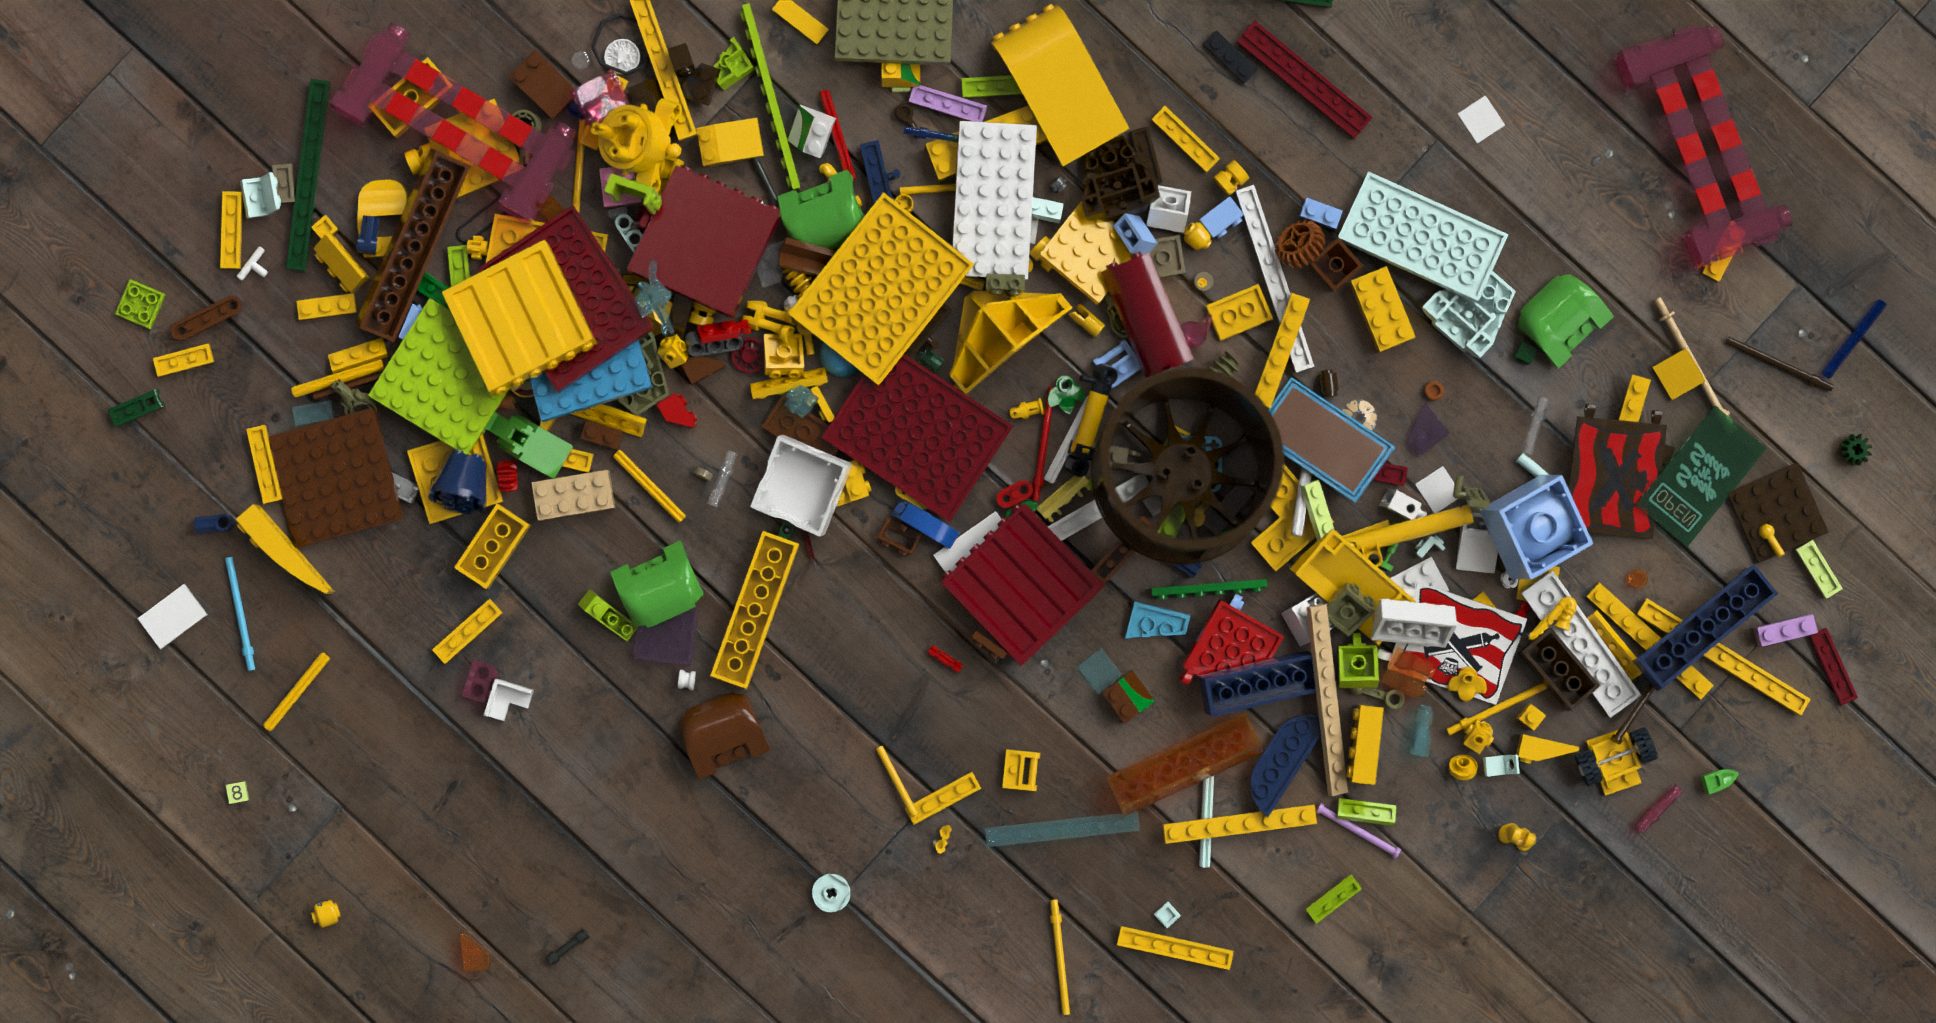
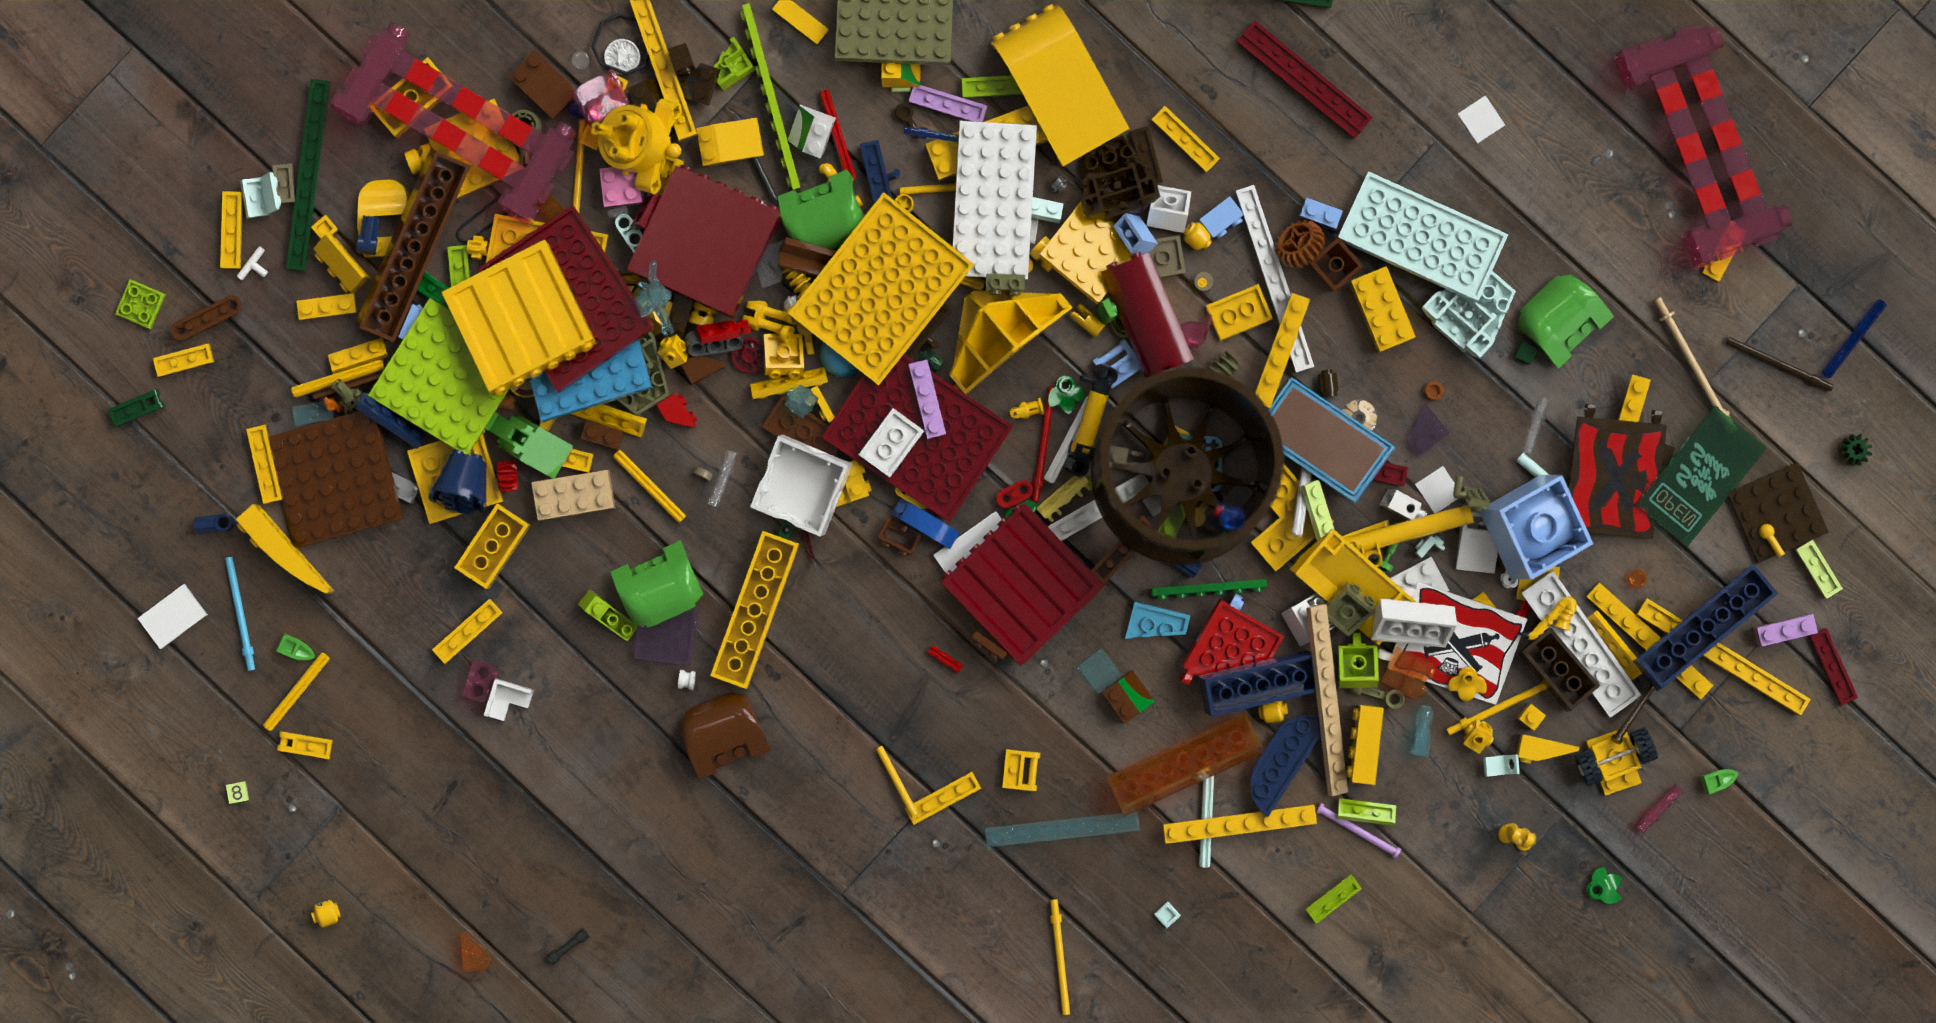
(294, 648): none -> bright green plate
(305, 745): none -> yellow plate
(331, 404): none -> orange piece
(389, 420): none -> dark blue plate
(618, 185): lime panel -> none
(842, 890): light aqua plate -> none
(891, 442): none -> white plate
(927, 399): none -> lavender plate
(945, 834): yellow piece -> none
(1107, 311): none -> bright green plate
(1175, 947): yellow plate -> none
(1230, 57): black plate -> none
(1230, 517): none -> clear blue animal
(1231, 177): yellow wheel -> none
(1273, 711): none -> yellow head
(1463, 767): yellow plate -> none
(1607, 885): none -> green plate
(1679, 373): yellow tile -> none

